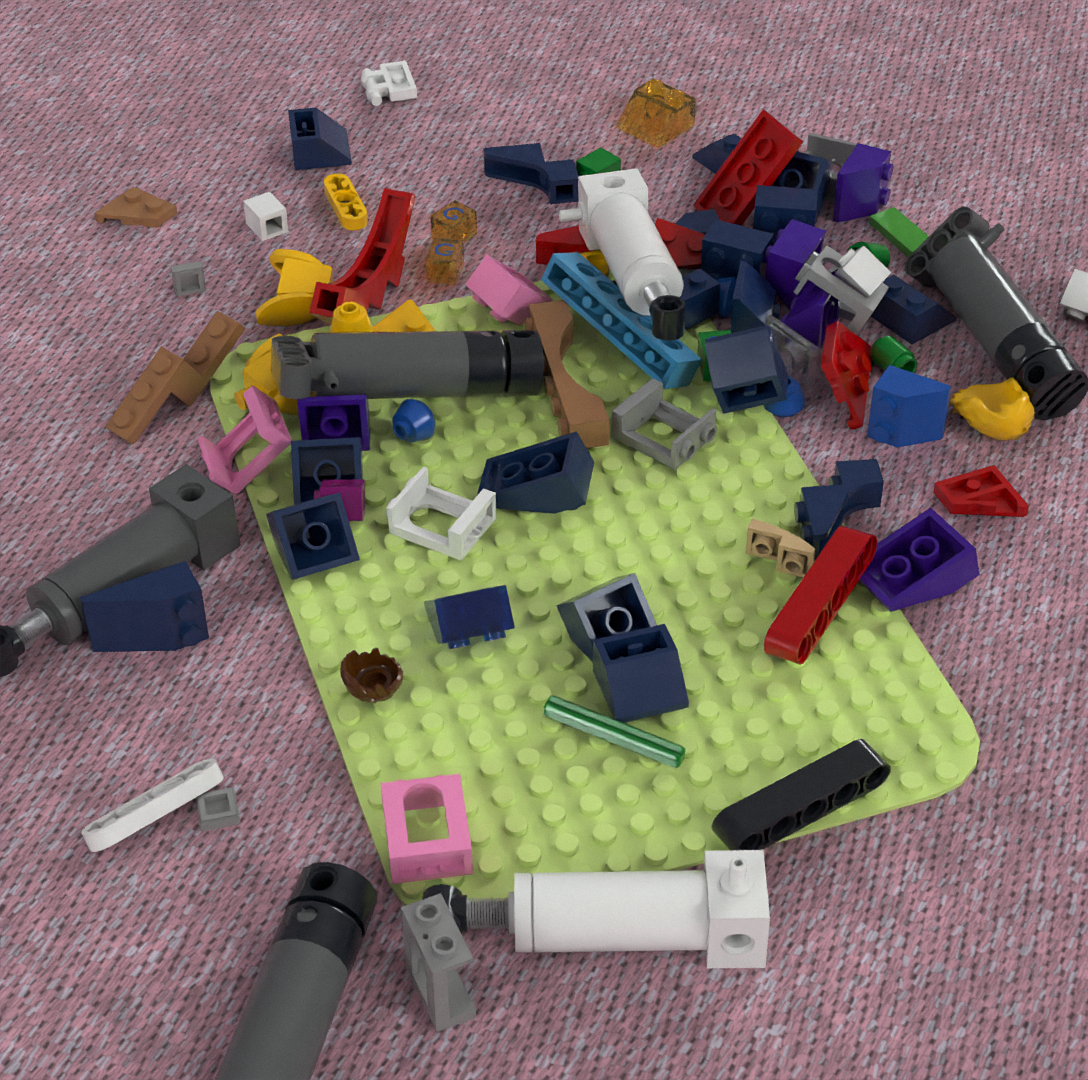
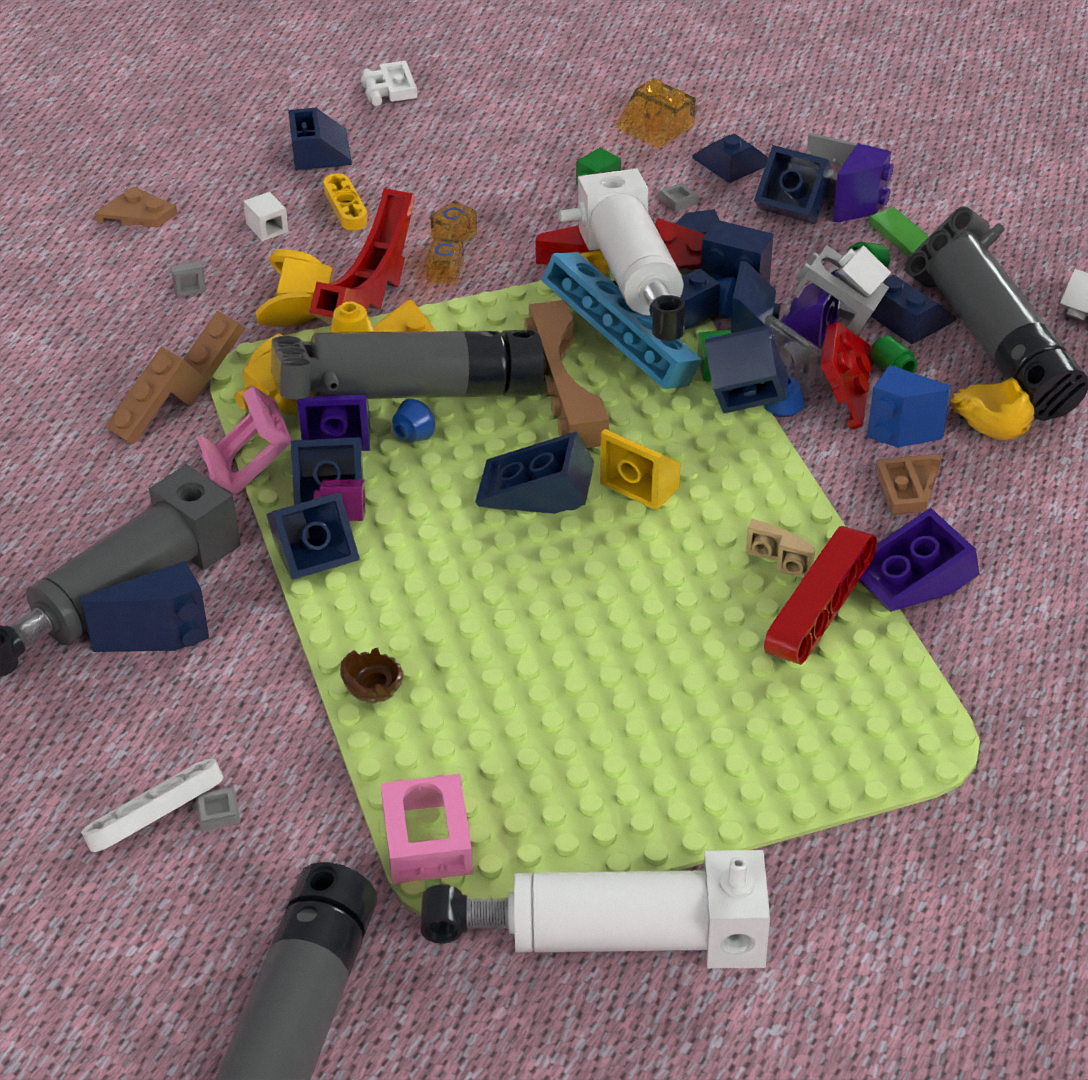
(435, 959): light grey panel -> none
(470, 615): clear blue slope -> none
(472, 521): white panel -> none
(504, 291): bright pink slope -> none
(527, 166): dark blue arch -> none
(606, 611): slope -> none
(614, 731): green axle -> none
(637, 470): none -> yellow slope
(640, 673): dark blue slope -> none
(649, 403): light grey panel -> none
(678, 197): none -> light grey tile
(753, 162): red plate -> none
(779, 205): dark blue brick -> none
(788, 255): dark purple slope -> none
(801, 797): black beam -> none
(823, 508): dark blue arch -> none
(908, 481): none -> medium nougat wing
(981, 493): red wing -> none

